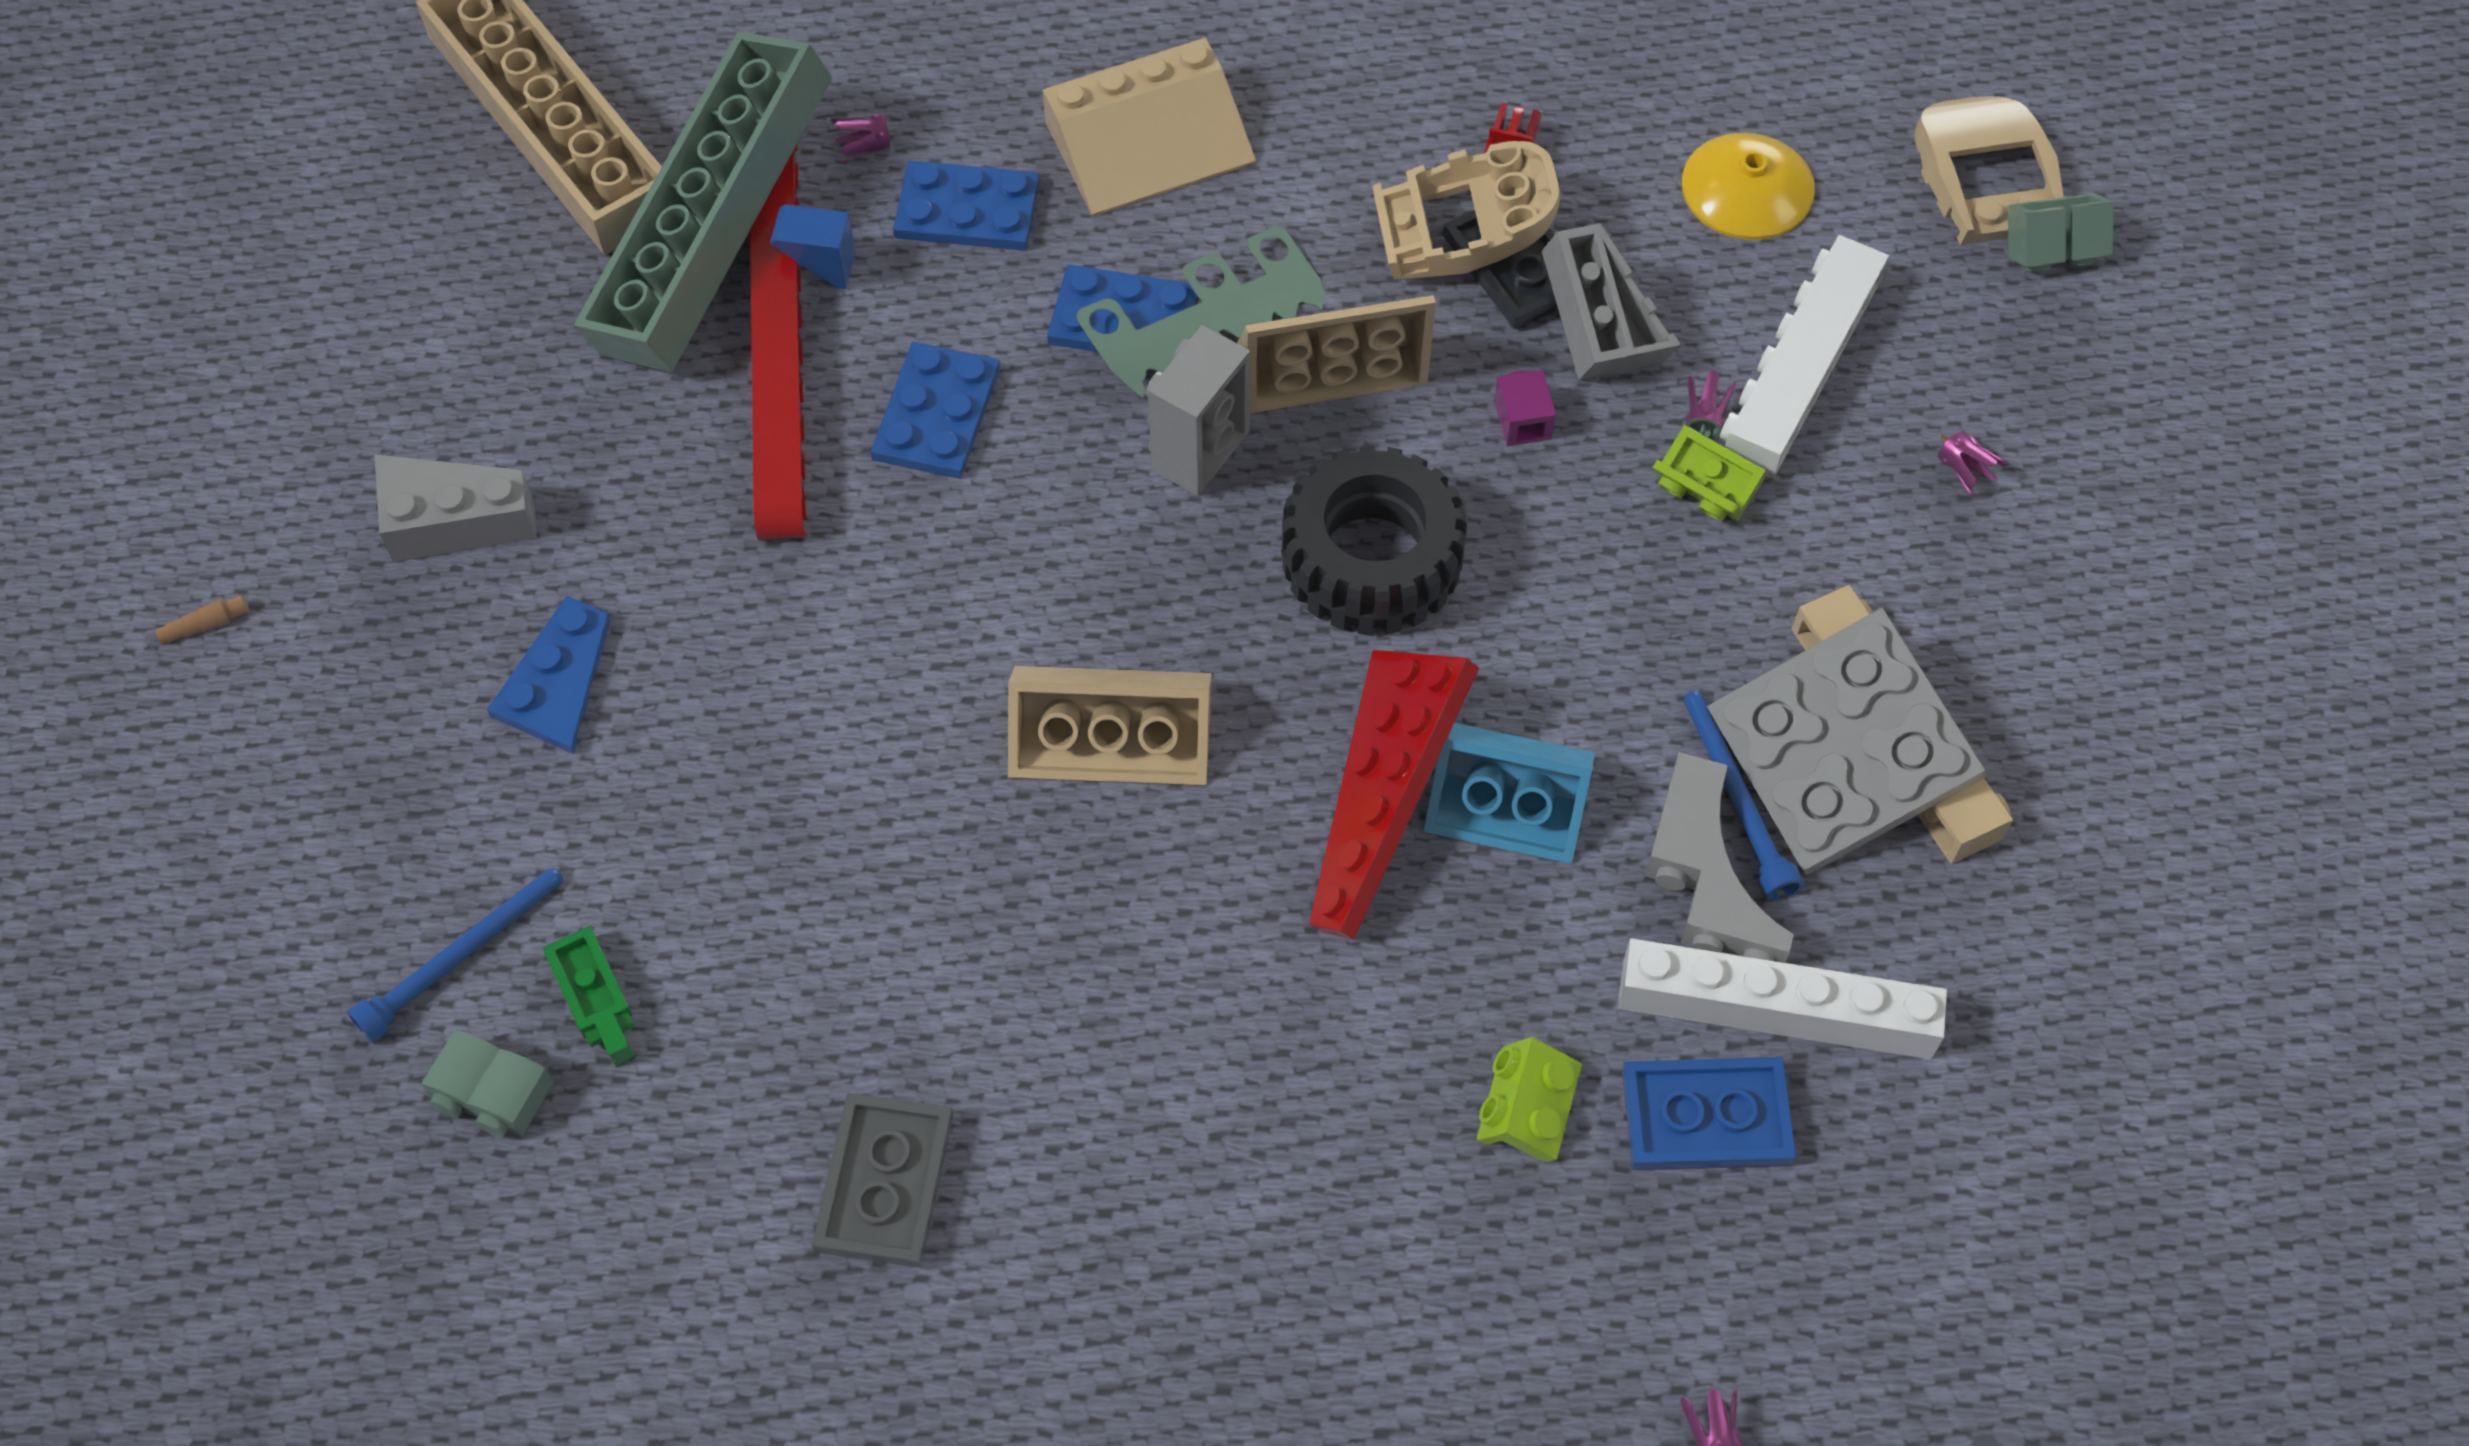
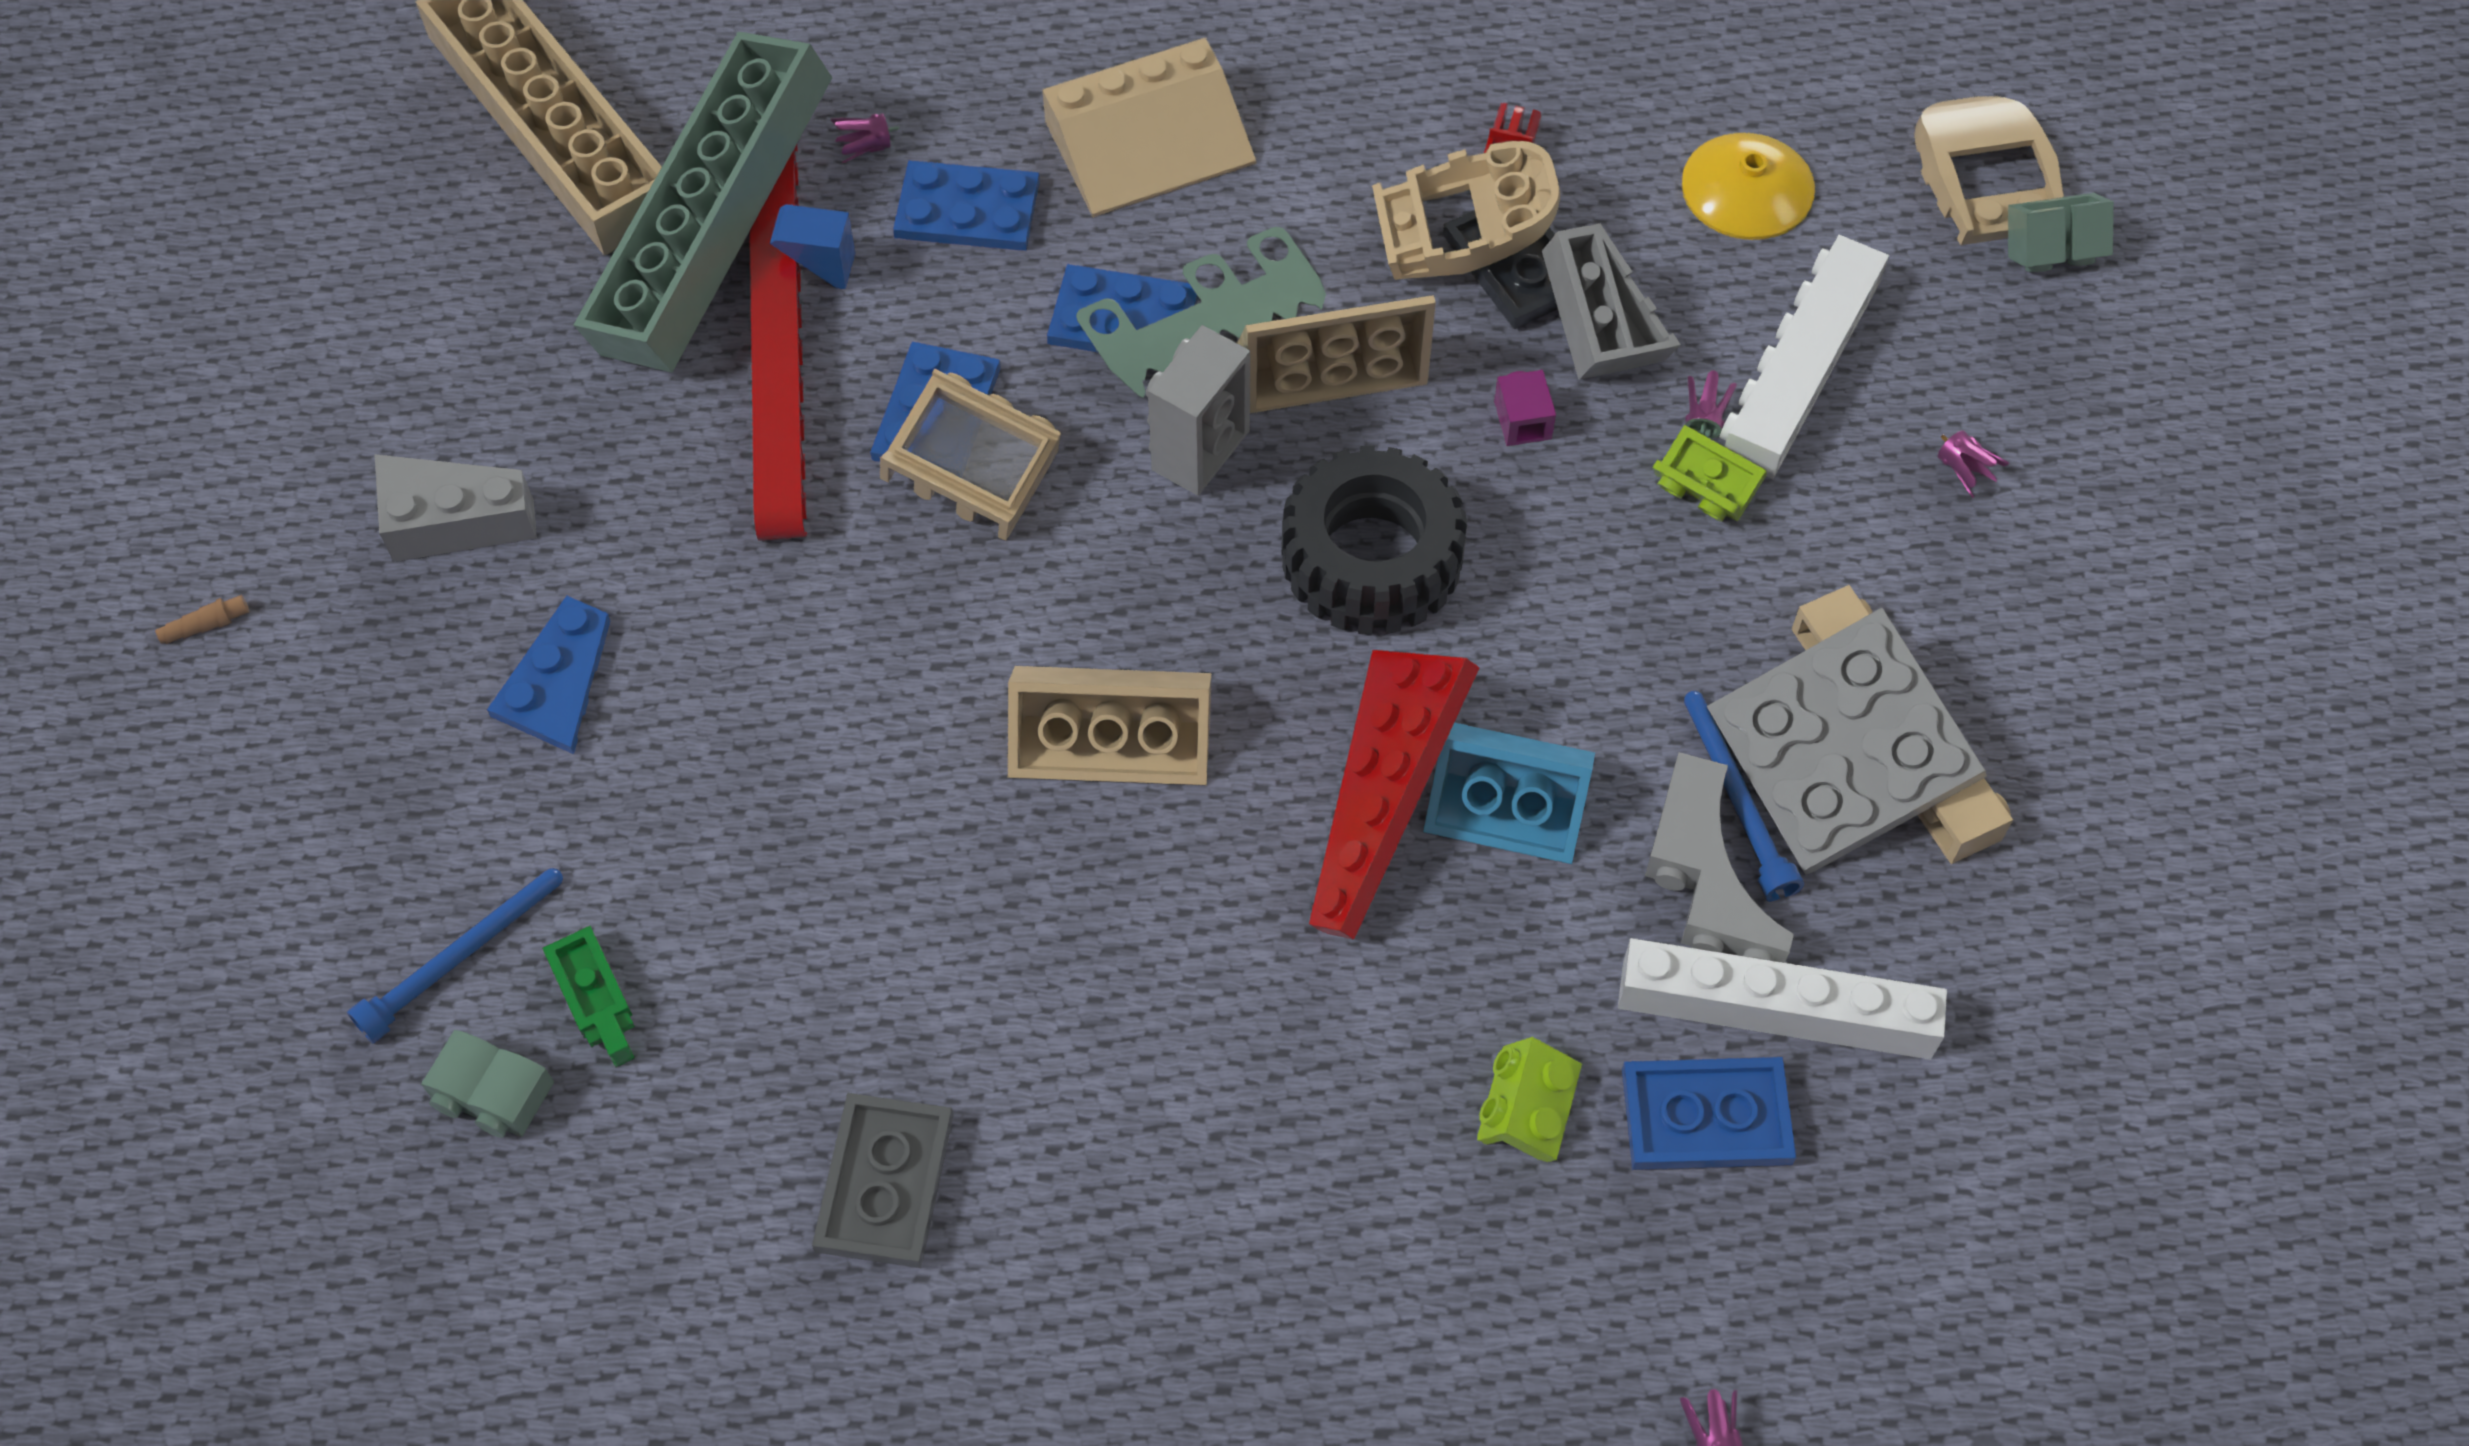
(972, 451): none -> window

